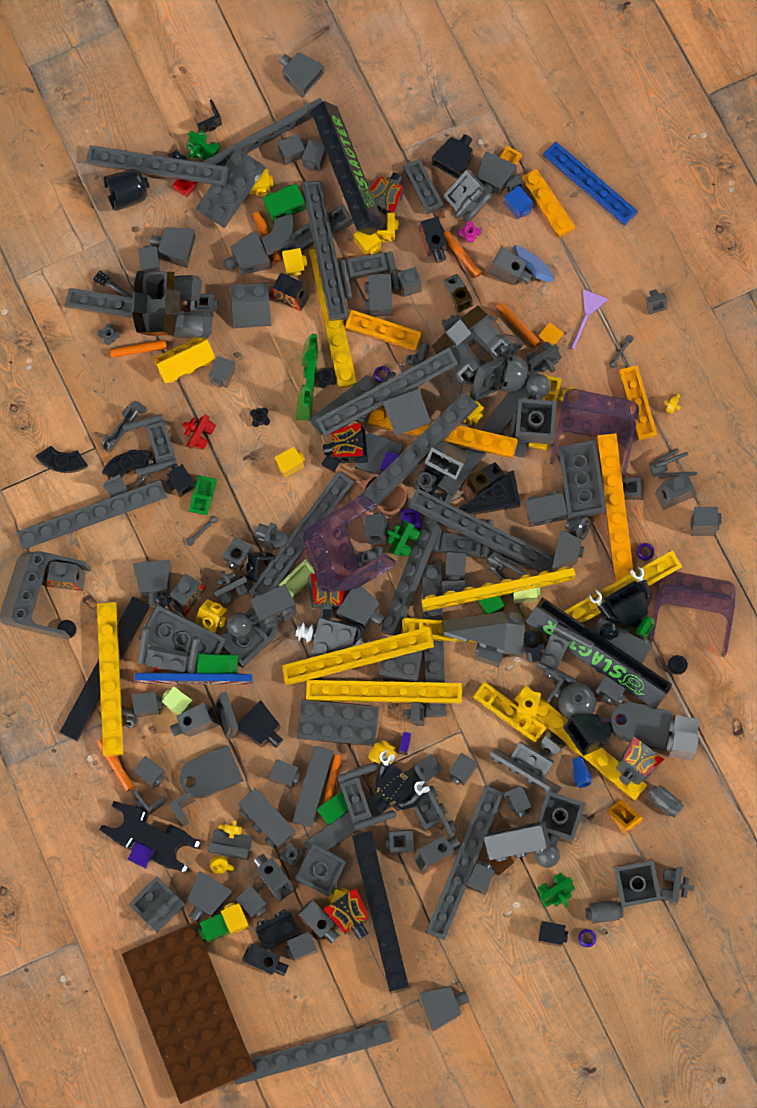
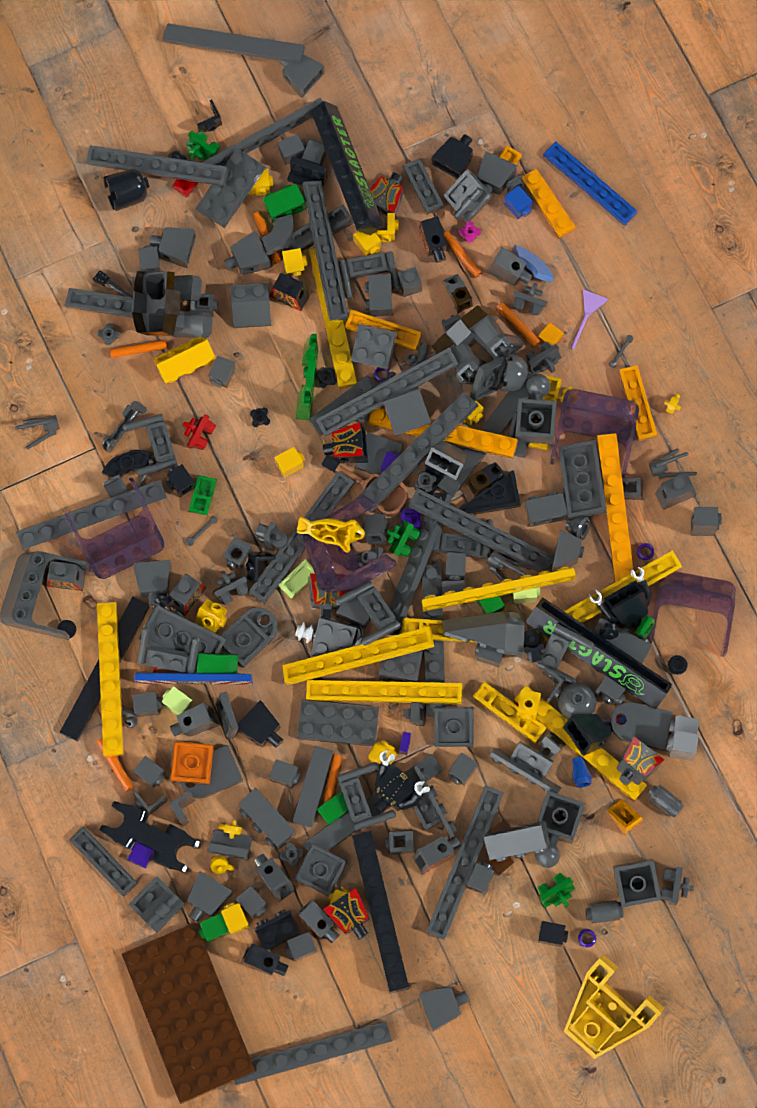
(49, 423): none -> dark grey plant
(62, 462): black tile -> none
(103, 861): none -> dark grey tile
(123, 544): none -> clear purple windscreen
(192, 763): none -> orange tile
(233, 43): none -> dark grey tile
(267, 610): dark grey brick -> none
(305, 171): none -> black bracket
(332, 531): none -> yellow animal
(374, 346): none -> dark grey brick
(376, 609): none -> dark grey plate
(453, 726): none -> dark grey tile
(517, 801): dark grey brick -> none
(521, 298): none -> dark grey hips
(602, 1016): none -> yellow wedge
(656, 302): dark grey tile -> none

